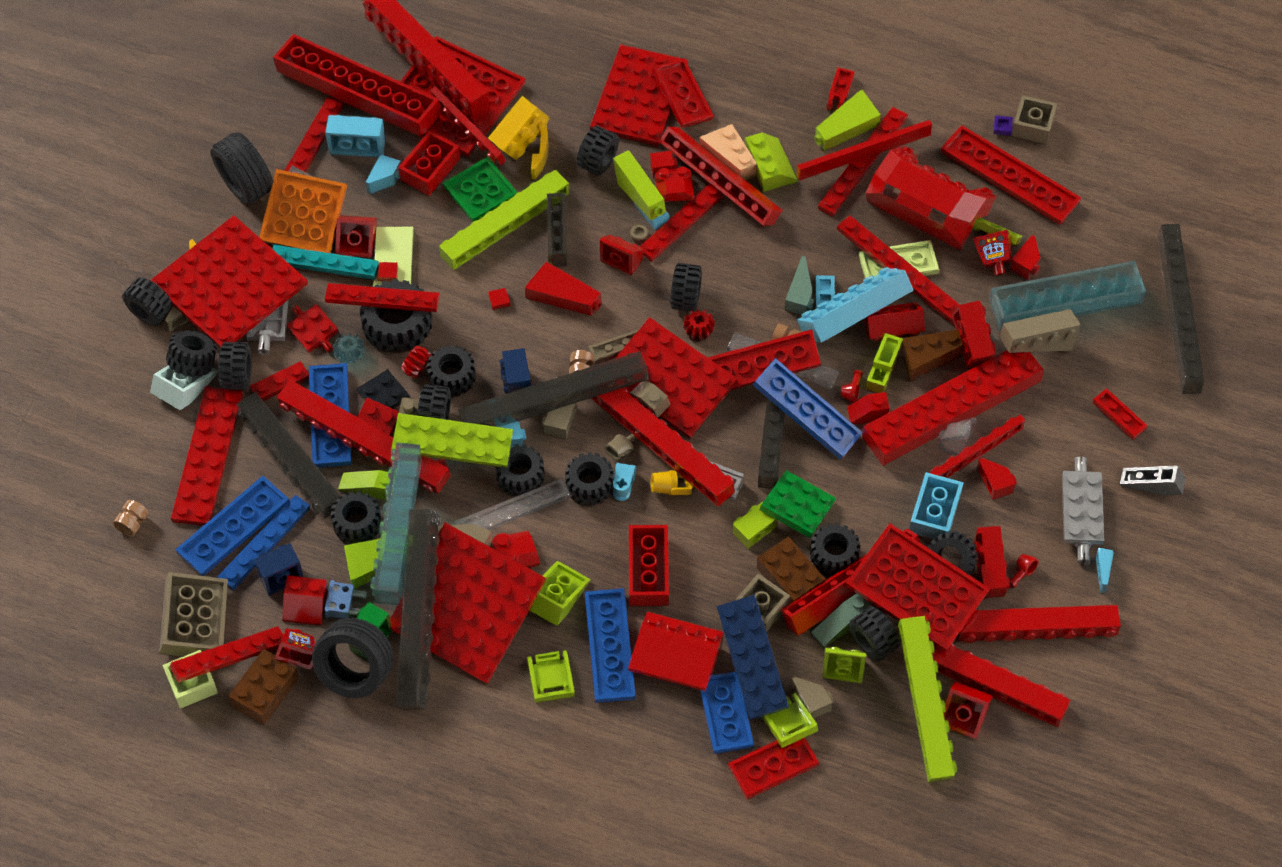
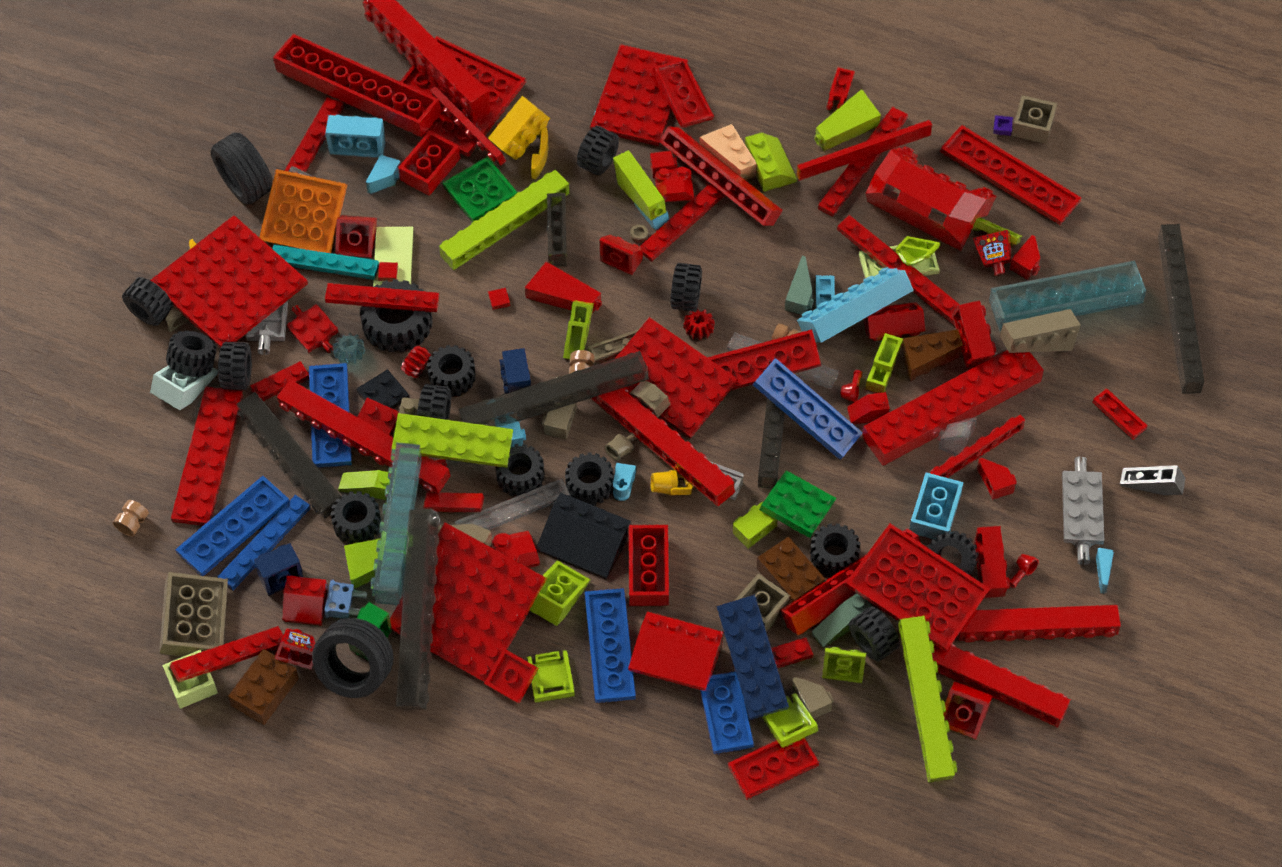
(454, 502): none -> red tile
(511, 675): none -> red plate
(578, 327): none -> lime slope
(583, 535): none -> black slope
(792, 652): none -> red plate
(916, 250): none -> lime slope

